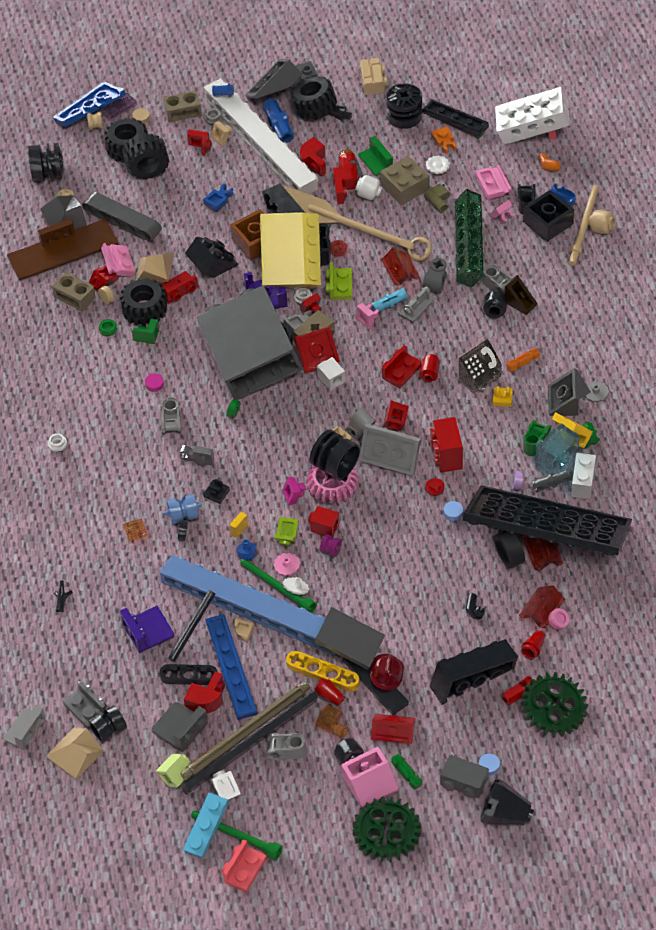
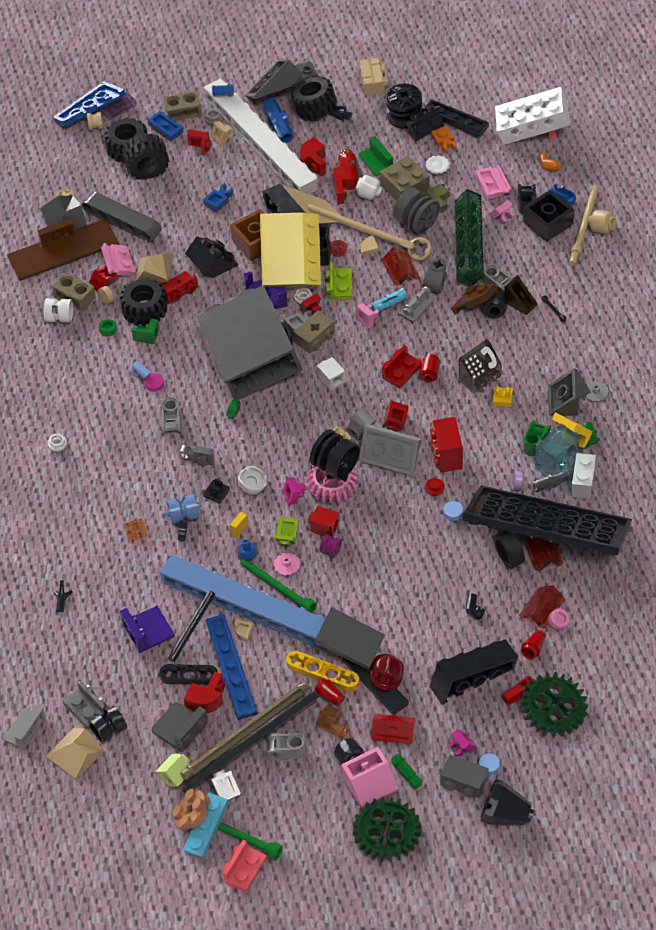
(45, 161): black wheel -> none
(65, 310): none -> white wheel
(138, 369): none -> light blue tile
(141, 114): tan tile -> none
(165, 125): none -> blue plate
(191, 810): none -> nougat plate
(252, 480): none -> white hair
(296, 586): white piece -> none
(315, 348): red tile -> none
(369, 246): none -> tan tile
(416, 210): none -> dark grey wheel
(424, 123): none -> black bracket
(464, 742): none -> dark pink tile
(474, 295): none -> reddish brown wing
(523, 359): orange axle -> none
(562, 317): none -> black hinge

